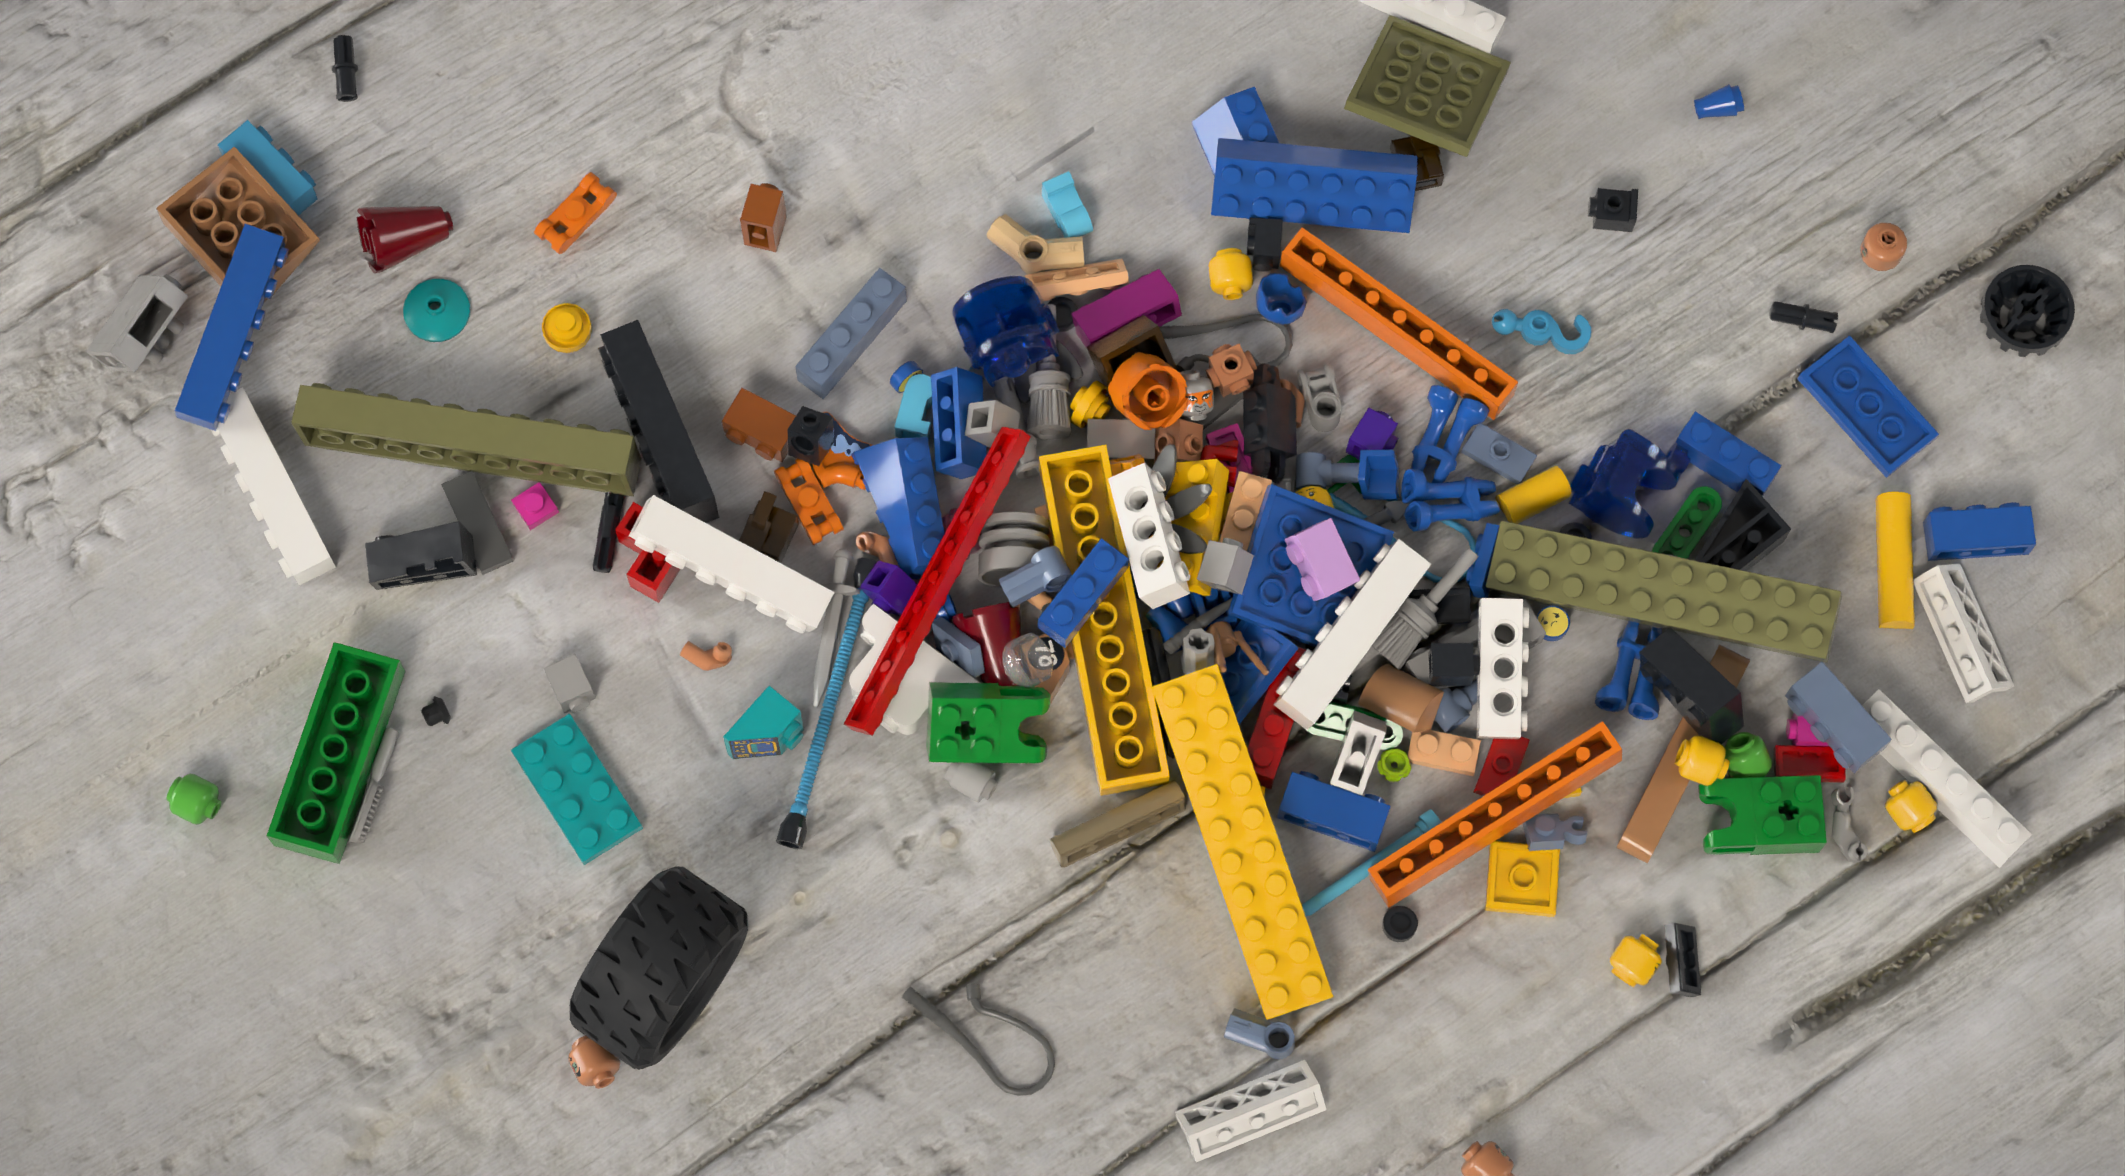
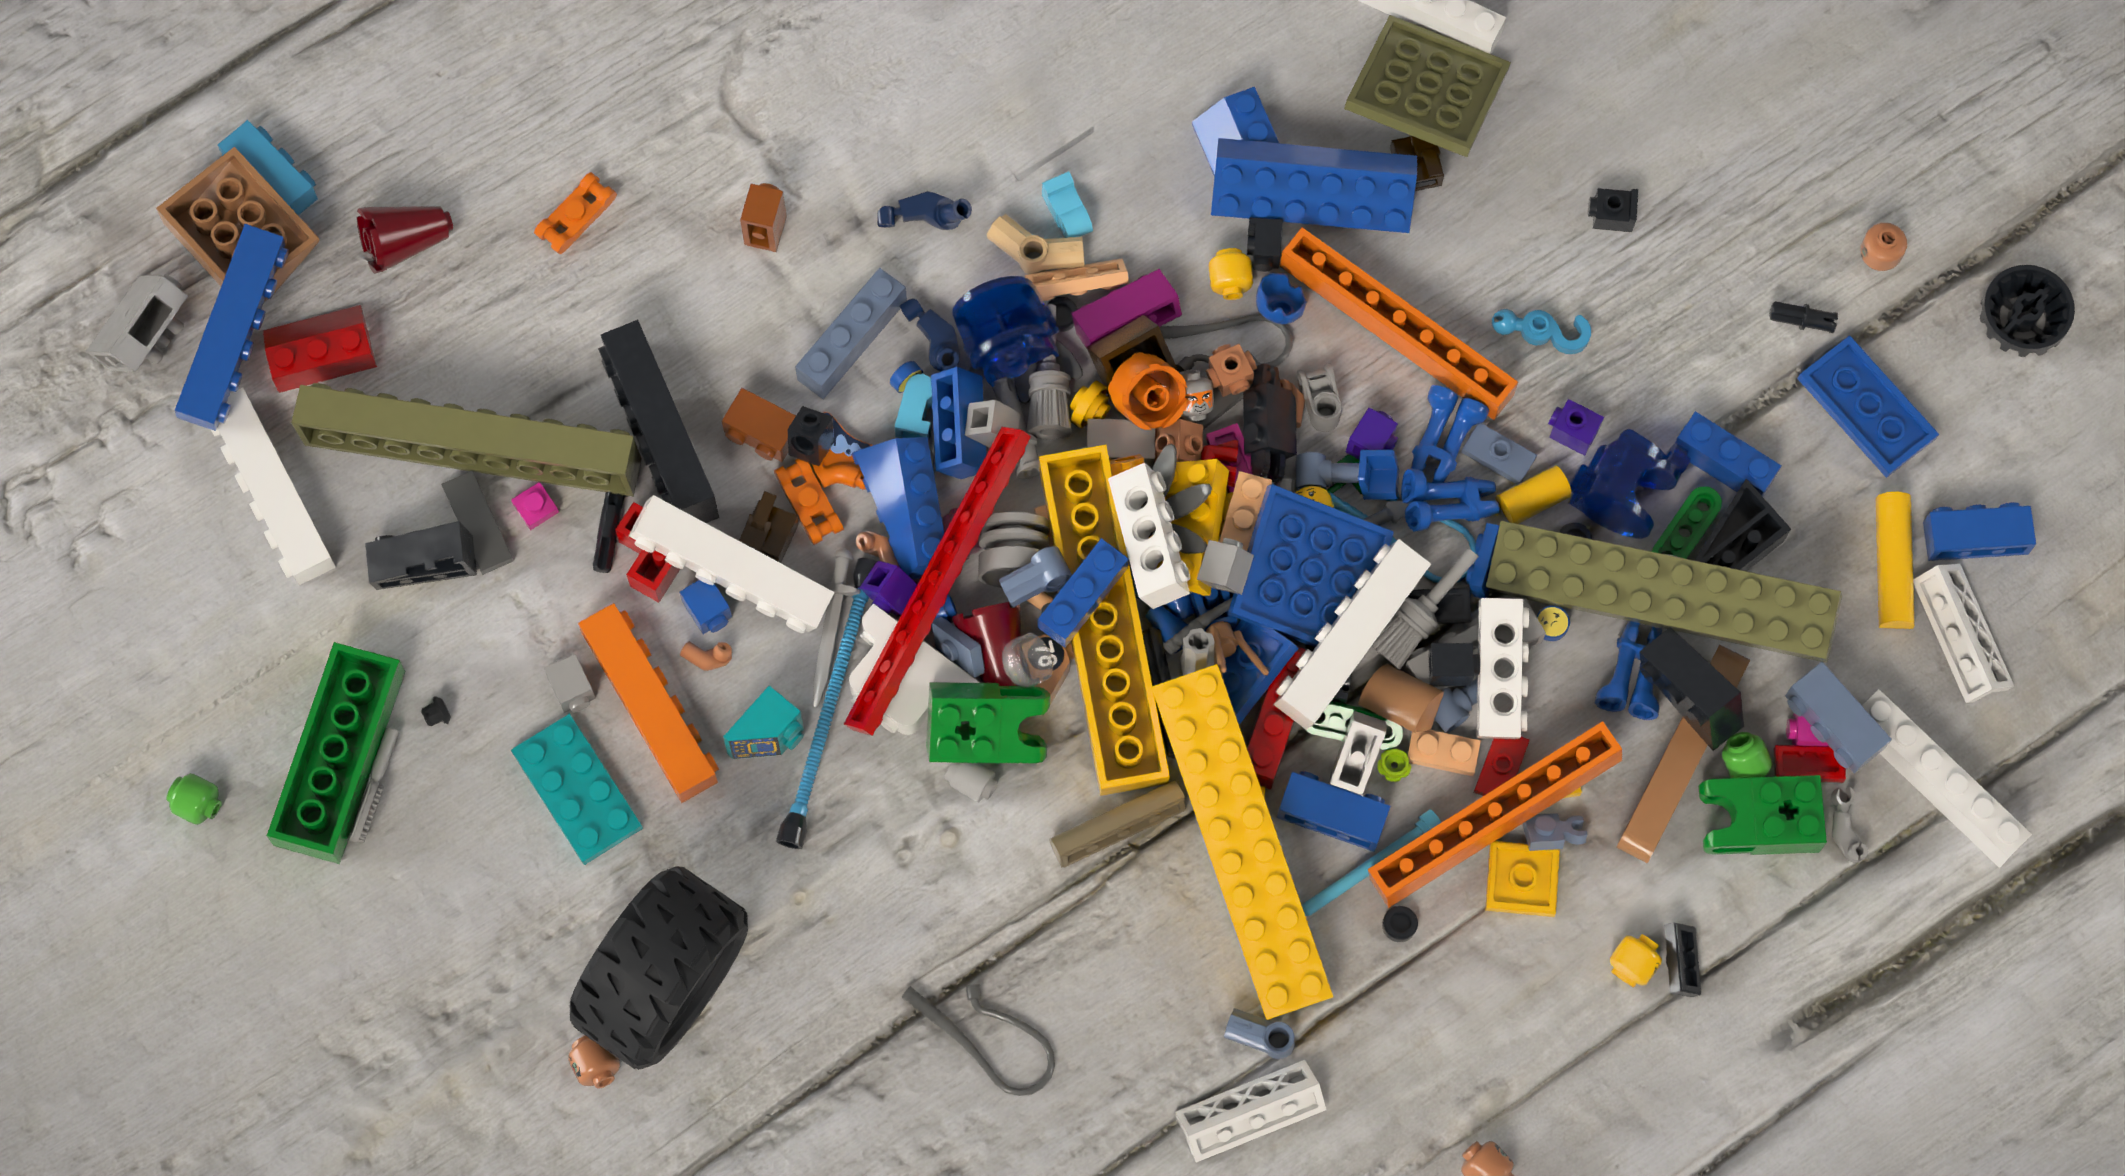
(318, 348): none -> red slope
(345, 68): black axle -> none
(441, 323): teal dish -> none
(566, 328): yellow plate -> none
(648, 702): none -> orange brick
(706, 606): none -> blue brick
(926, 207): none -> dark blue arm
(941, 335): none -> dark blue arm
(1321, 560): lavender brick -> none
(1575, 426): none -> dark purple brick
(1702, 760): yellow head -> none
(1720, 103): blue cone -> none
(1911, 806): yellow head -> none

